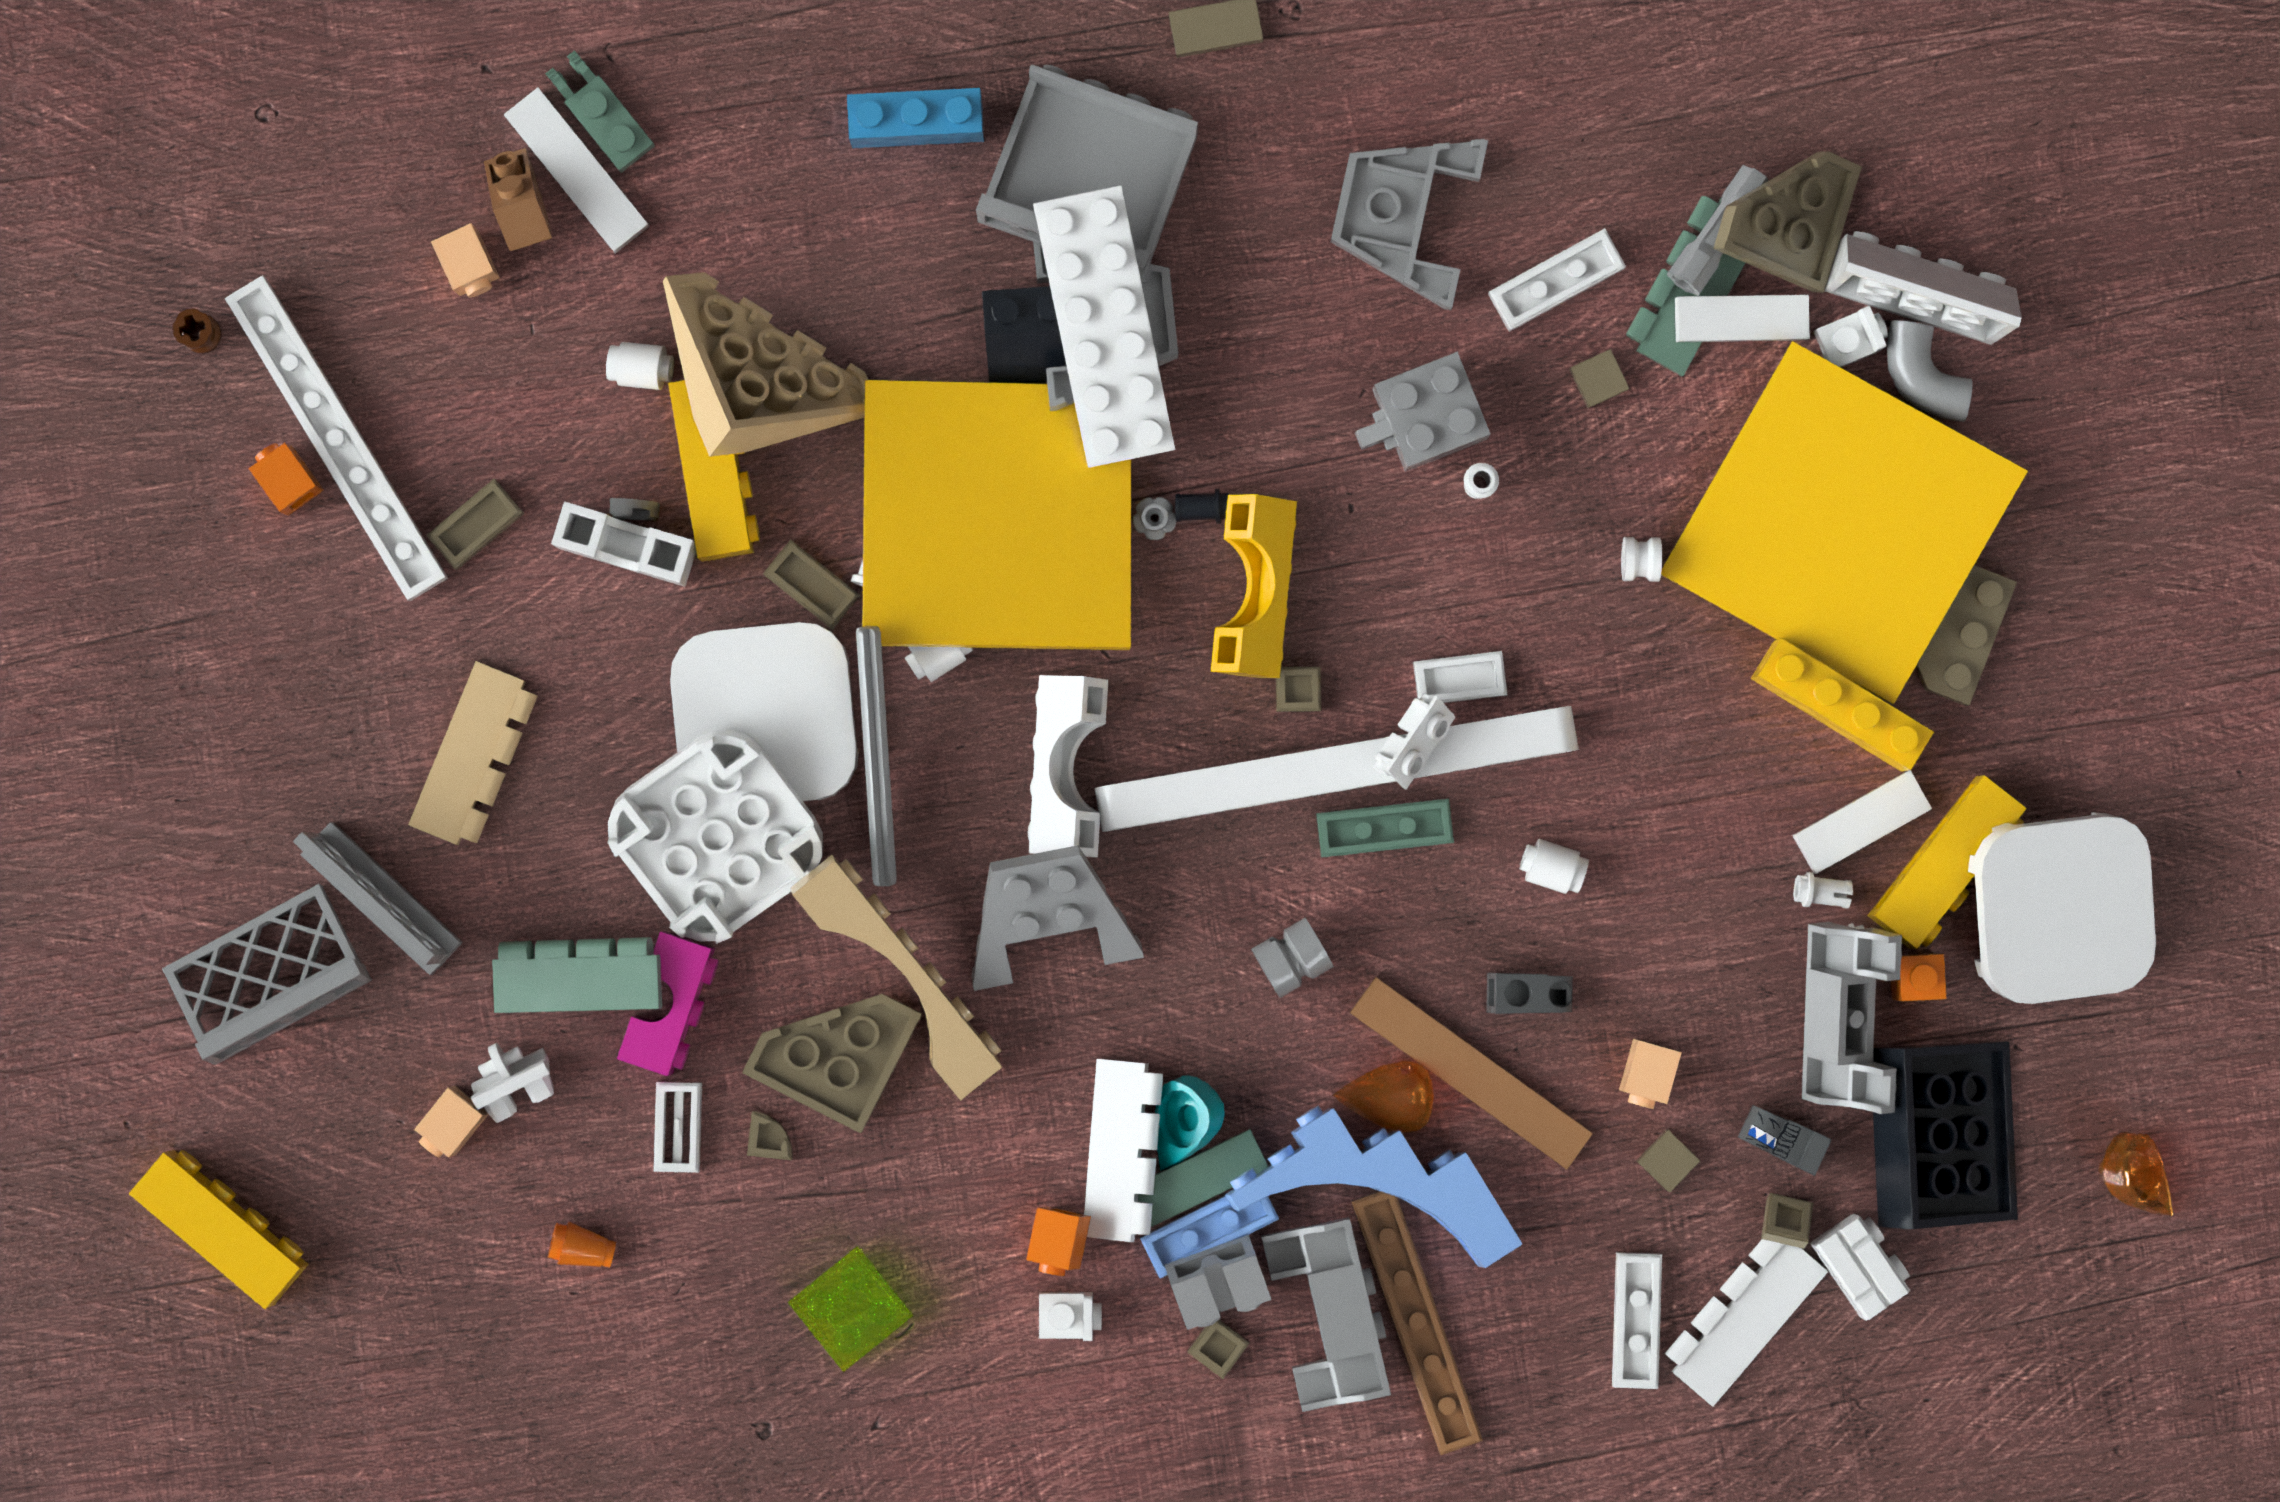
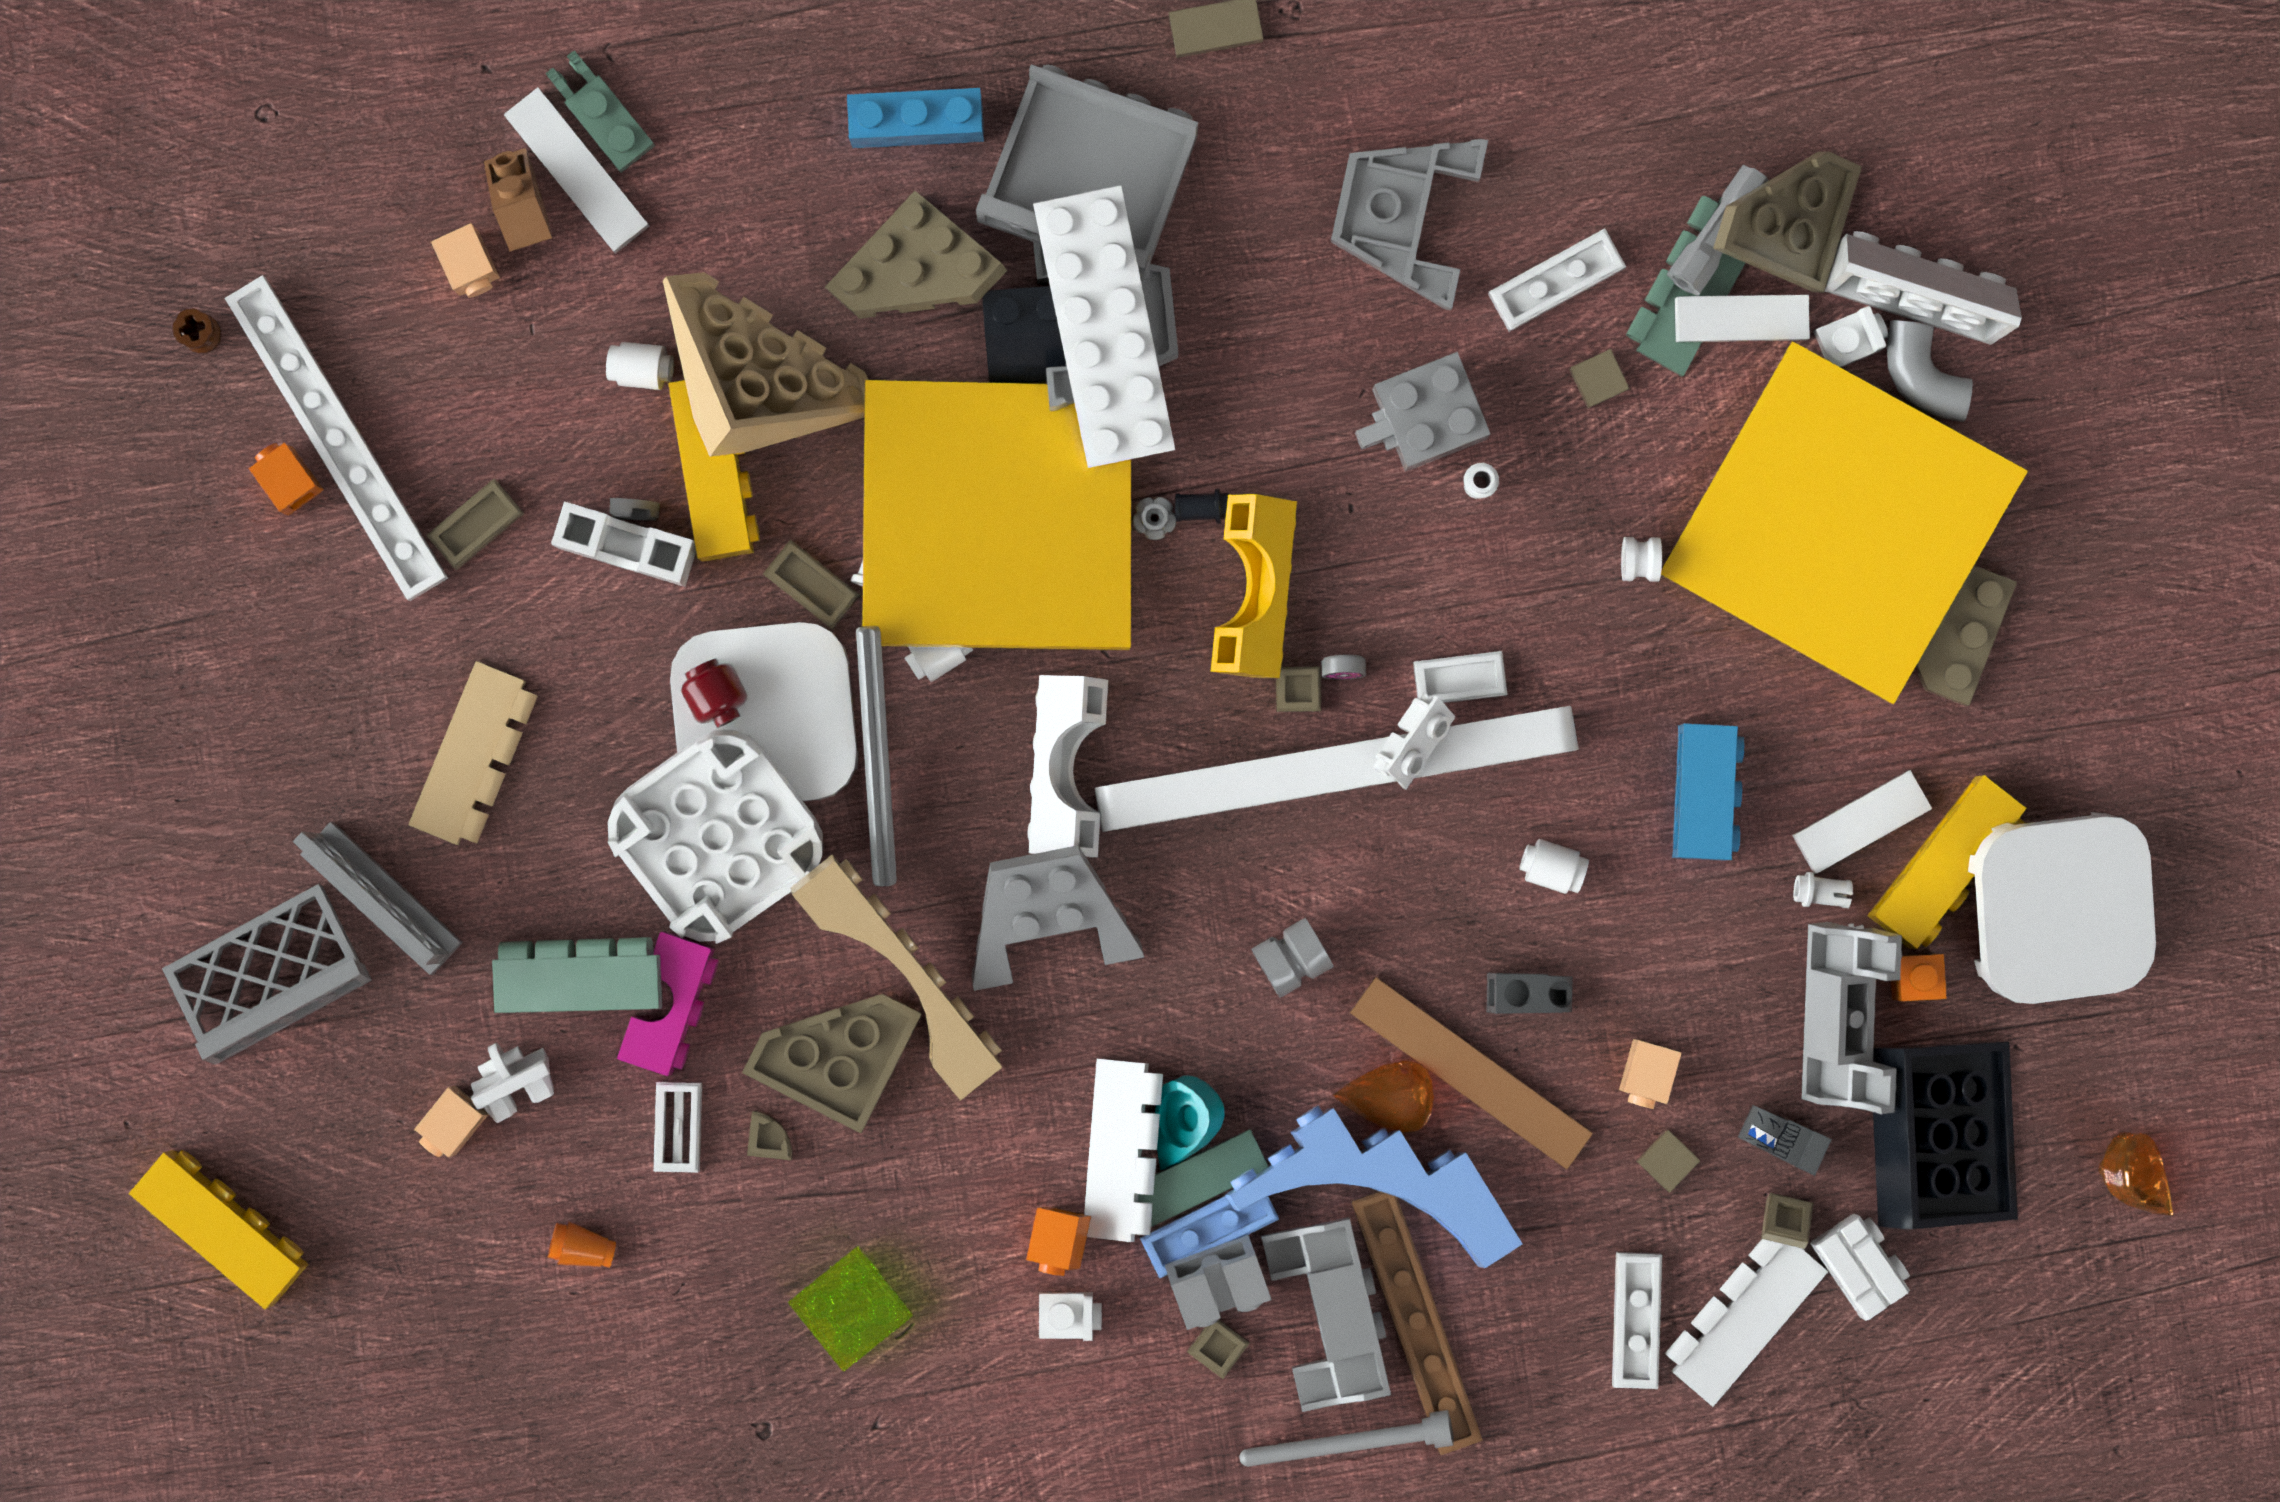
(714, 693): none -> dark red head
(914, 264): none -> dark tan plate
(1343, 667): none -> light grey tile
(1384, 828): sand green tile -> none
(1432, 1430): none -> light grey piece
(1707, 792): none -> dark azure brick
(1842, 705): yellow brick -> none

